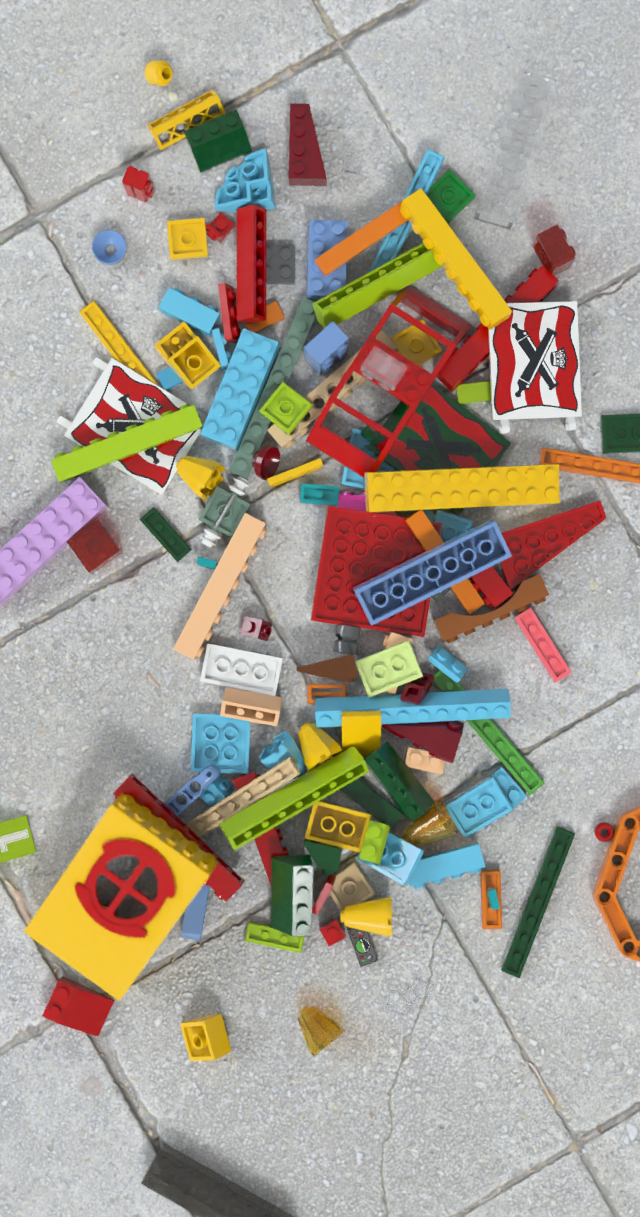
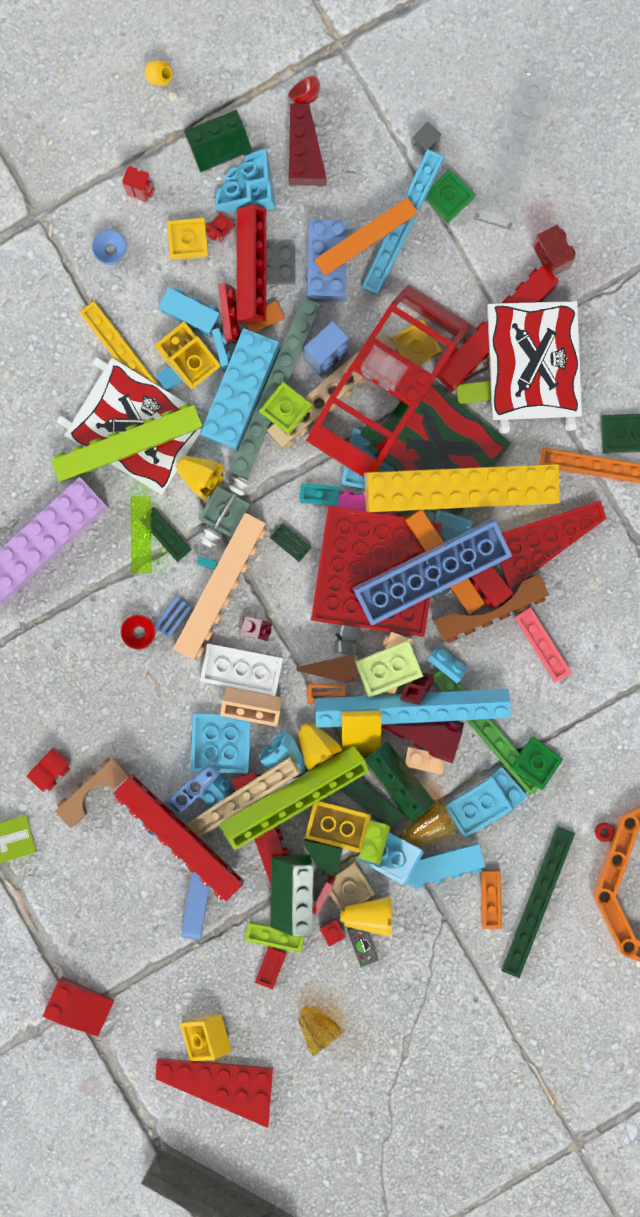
(49, 769): none -> red brick
(74, 808): none -> medium nougat arch
(94, 547): clear red brick -> none
(94, 937): yellow panel -> none
(130, 625): none -> red piece
(141, 534): none -> clear neon green tile
(166, 613): none -> medium blue tile
(183, 113): yellow fence -> none
(232, 1087): none -> red wing
(266, 462): dark red piece -> none
(270, 967): none -> red tile
(278, 532): none -> dark green tile
(295, 473): yellow tile -> none
(305, 90): none -> red piece
(375, 286): lime brick -> none
(425, 139): none -> dark grey brick
(455, 259): yellow brick -> none
(493, 899): teal tile -> none
(536, 763): none -> green tile

